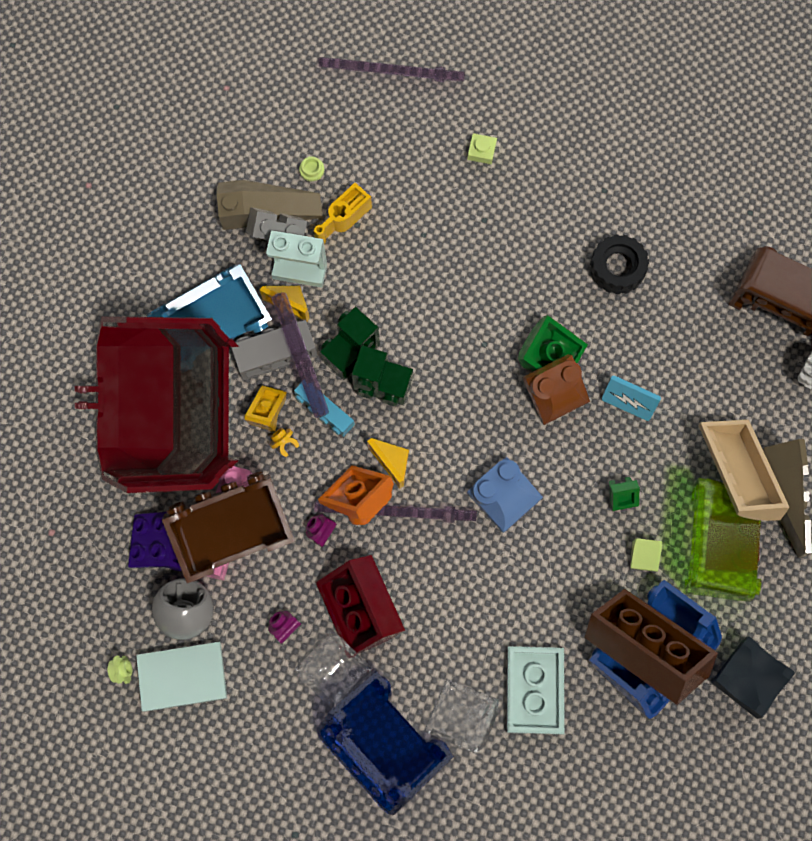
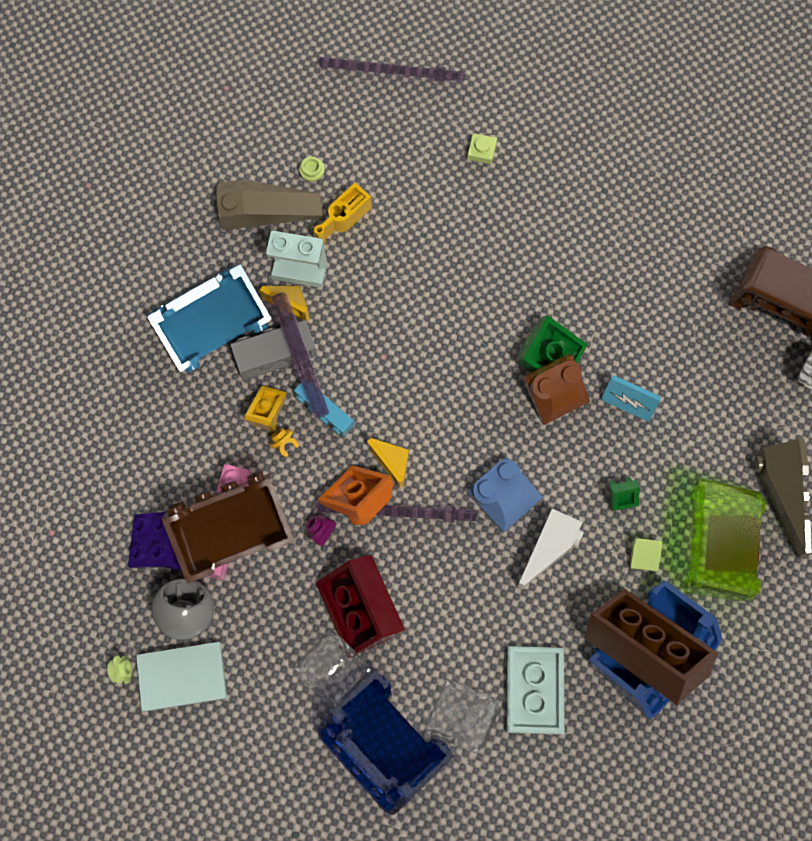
(161, 403): dark red windscreen -> none
(263, 221): light grey brick -> none
(282, 625): magenta plate -> none
(343, 350): dark green brick -> none
(379, 378): dark green brick -> none
(553, 543): none -> white slope
(628, 247): black tyre -> none
(744, 470): tan slope -> none
(752, 677): black brick -> none

